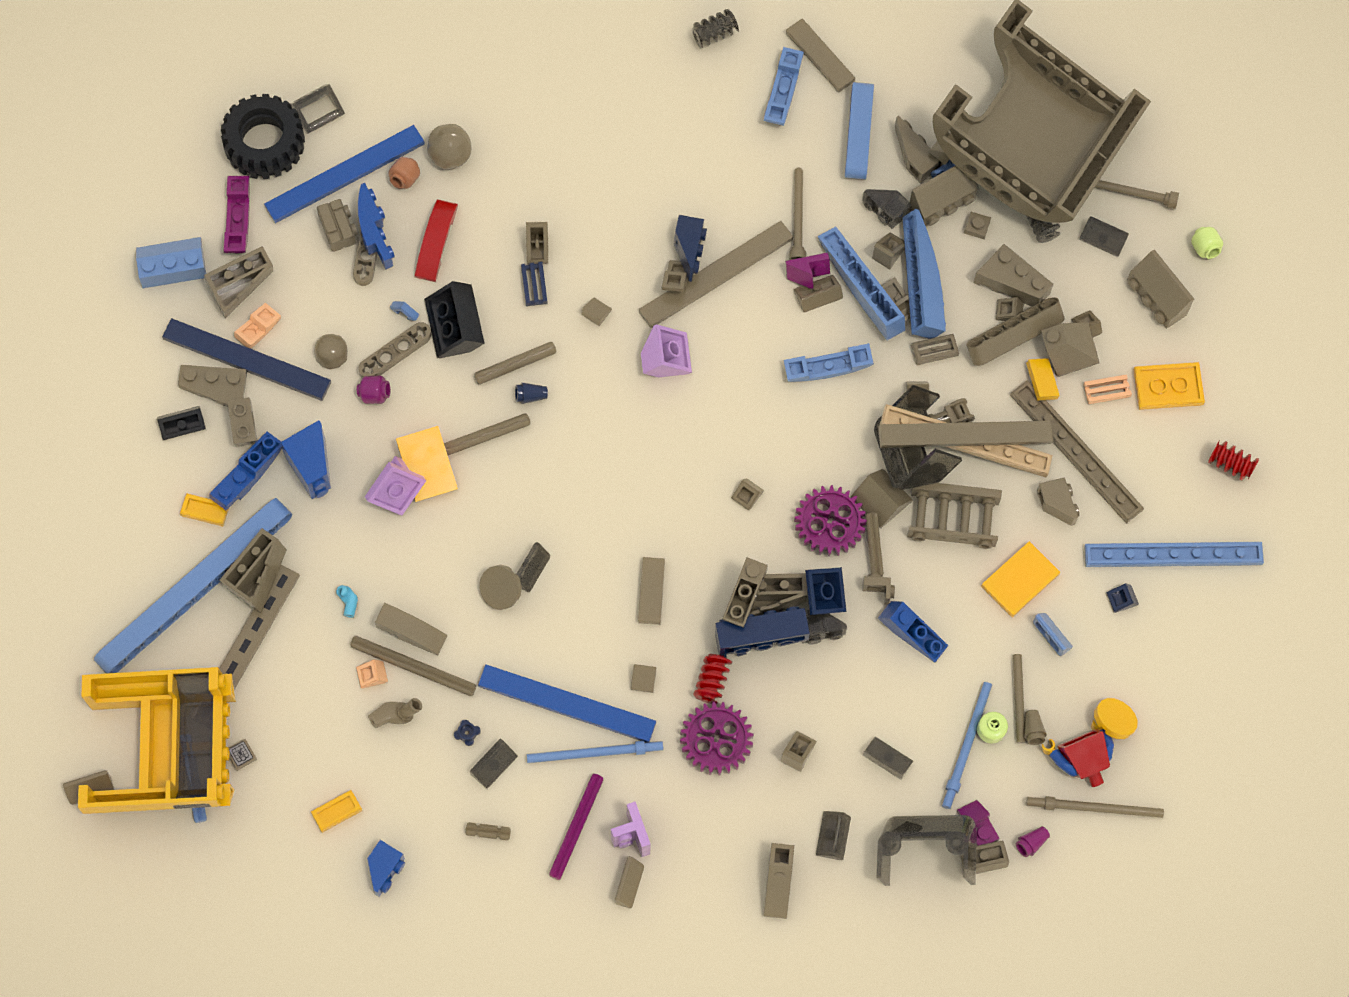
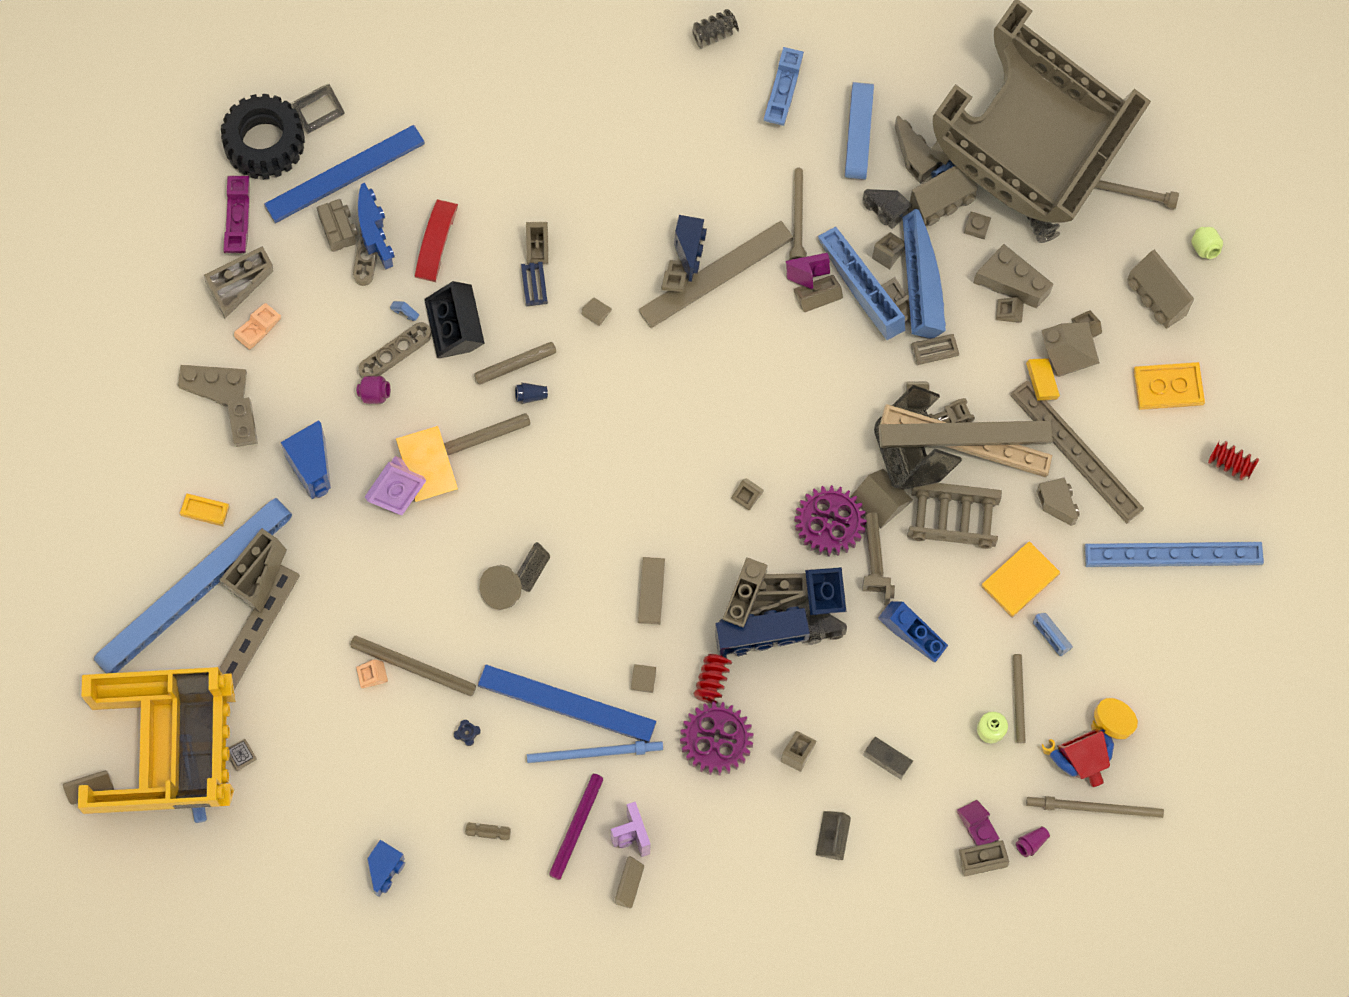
(170, 262): medium blue slope -> none
(181, 423): black slope -> none
(246, 358): dark blue tile -> none
(247, 472): blue slope -> none
(331, 351): dark tan hair -> none
(336, 811): yellow tile -> none
(349, 598): medium azure arm -> none
(395, 712): dark tan arm -> none
(404, 173): nougat head -> none
(410, 629): dark tan slope -> none
(449, 146): dark tan piece -> none
(493, 763): clear smoke slope -> none
(666, 353): lavender slope -> none
(779, 880): dark tan slope -> none
(820, 55): dark tan tile -> none
(829, 365): medium blue slope -> none
(953, 784): medium blue bar -> none
(957, 830): clear smoke windscreen -> none
(1015, 331): dark tan beam -> none
(1034, 728): dark tan cone -> none
(1104, 236): clear smoke slope -> none
(1107, 381): light nougat tile -> none
(1122, 598): dark blue slope -> none

